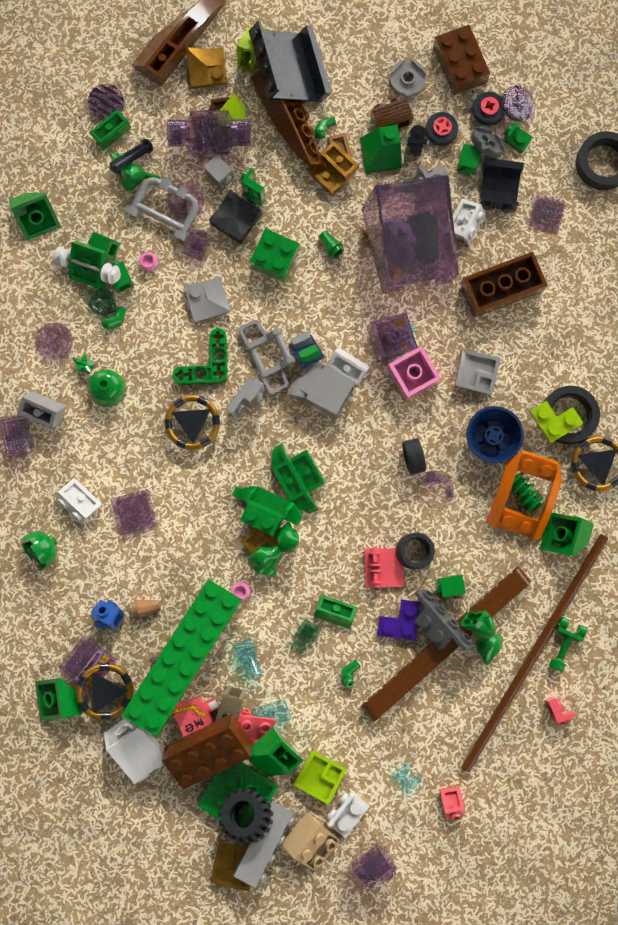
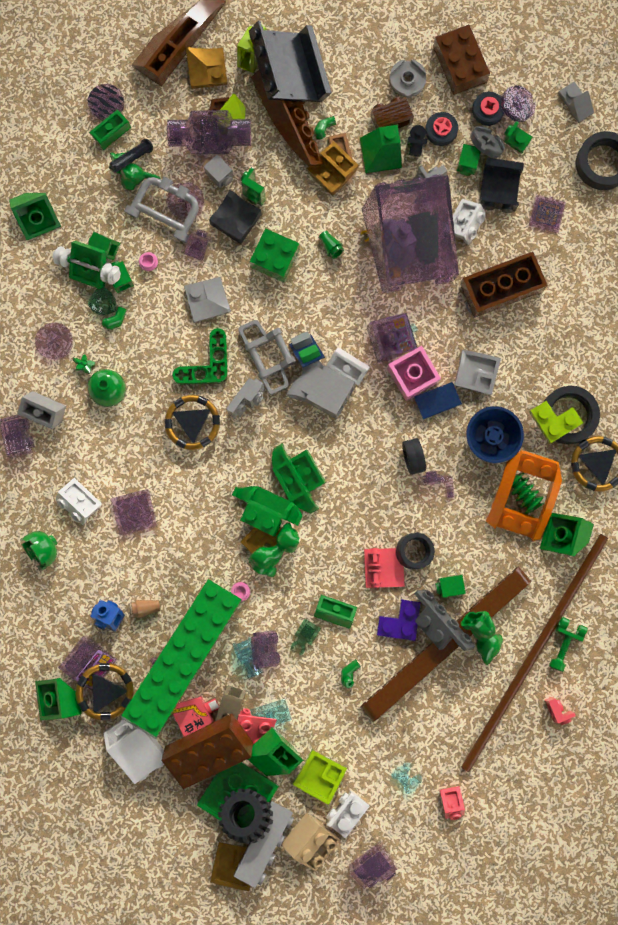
(265, 649): none -> clear purple piece
(437, 400): none -> dark blue piece
(577, 102): none -> light grey slope

